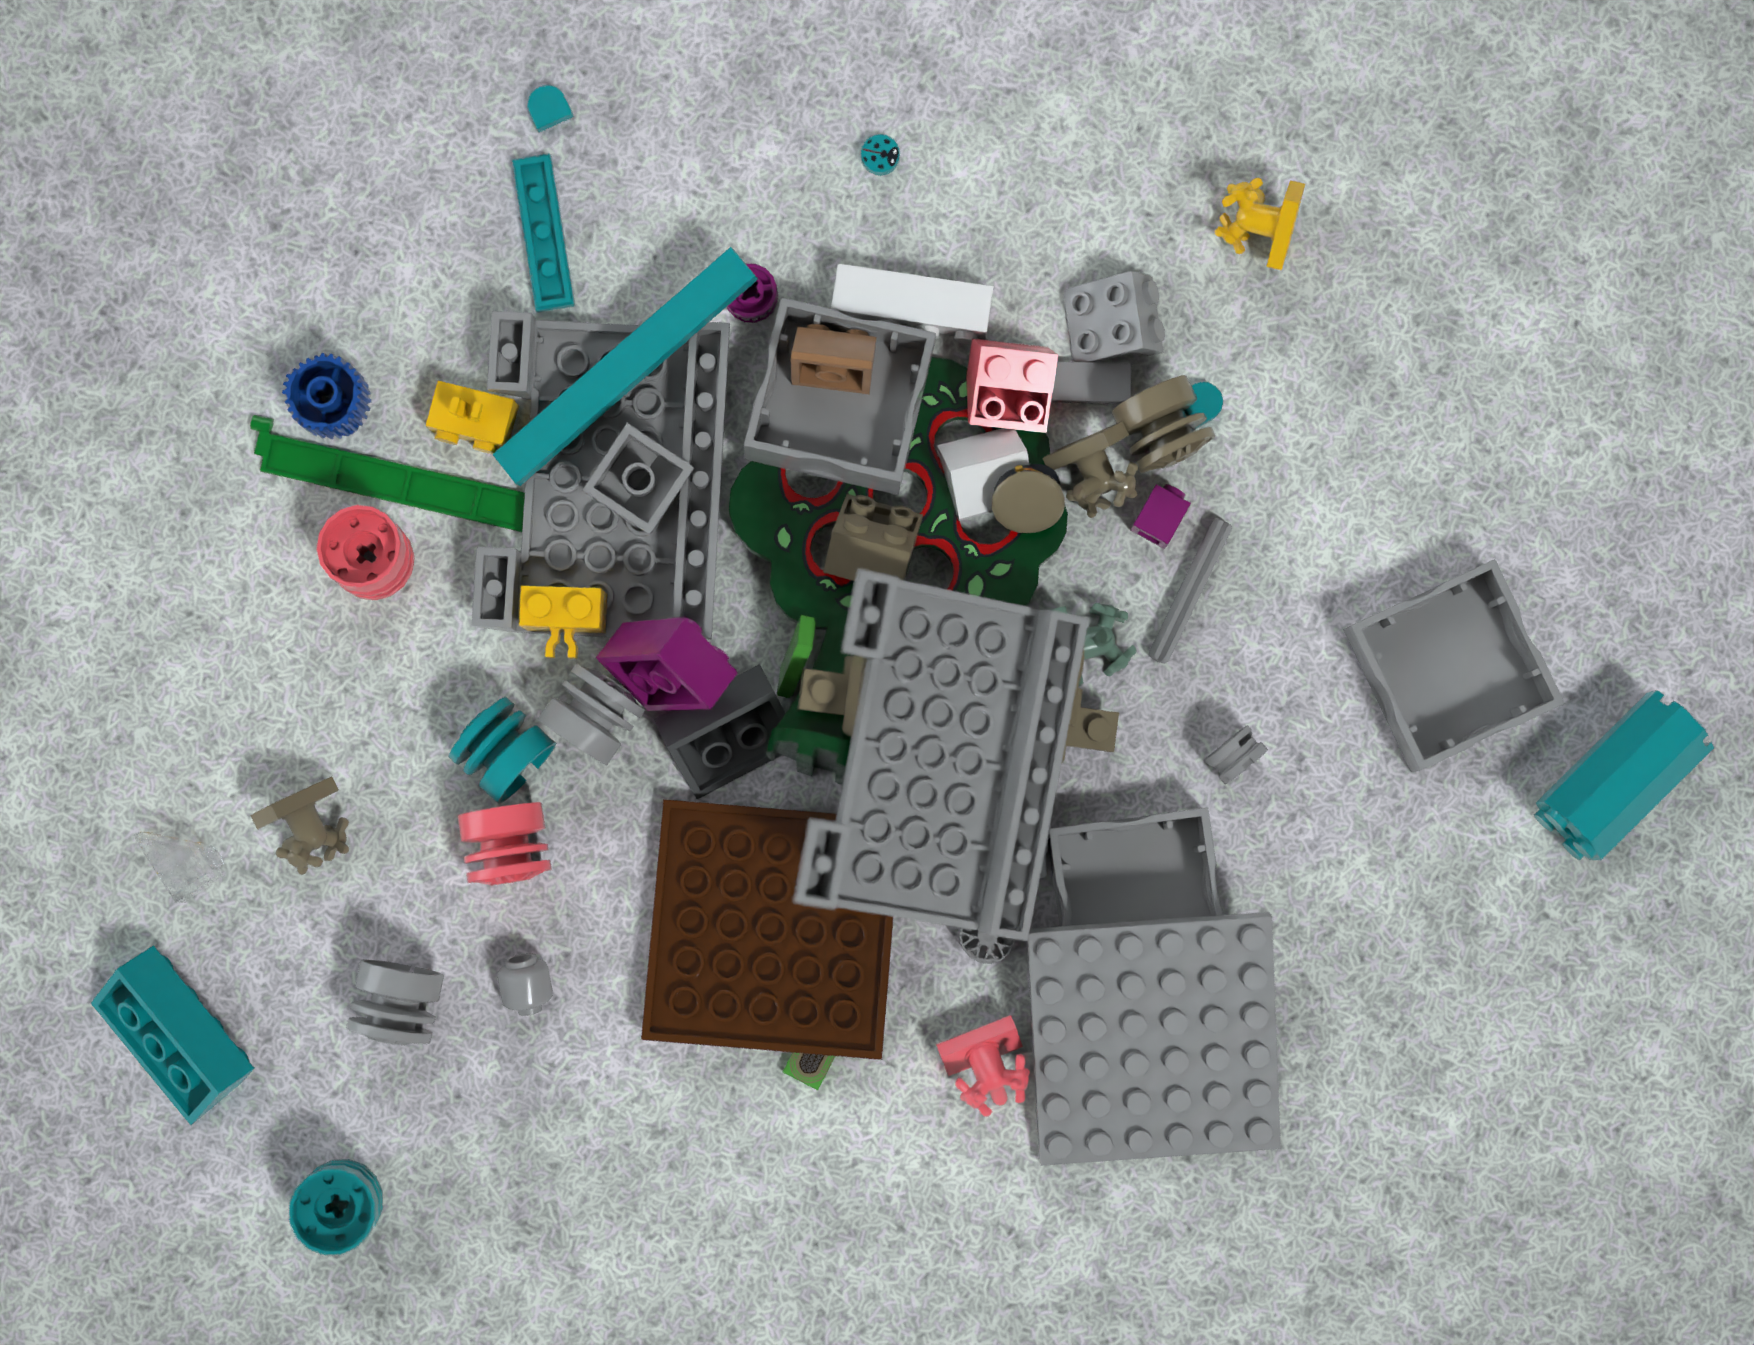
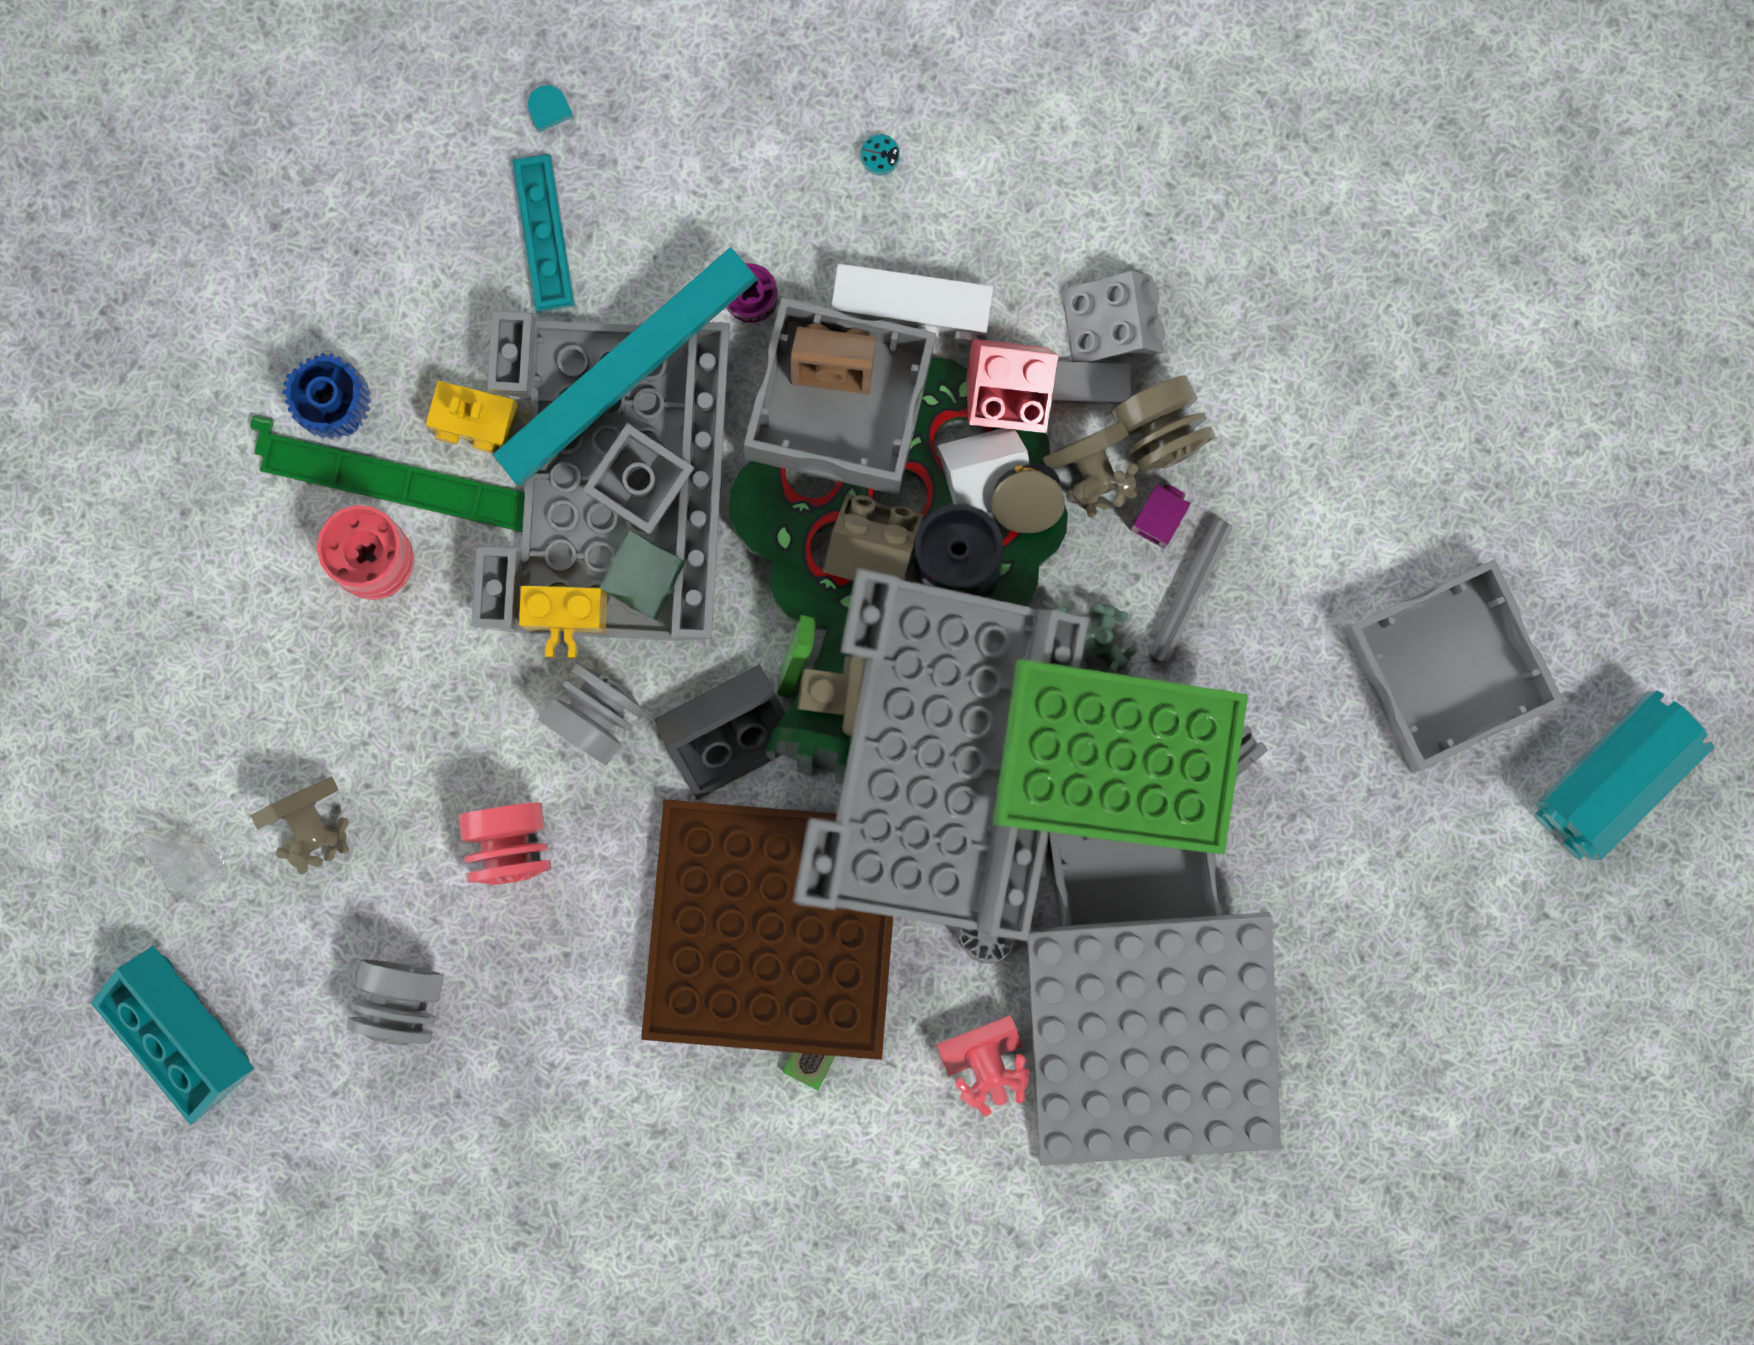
(323, 1226): teal wheel -> none
(495, 743): teal wheel -> none
(525, 984): light grey head -> none
(642, 575): none -> clear green piece
(667, 664): magenta brick -> none
(959, 550): none -> black wheel
(1120, 758): none -> bright green plate
(1208, 402): teal tile -> none
(1261, 218): yellow piece -> none

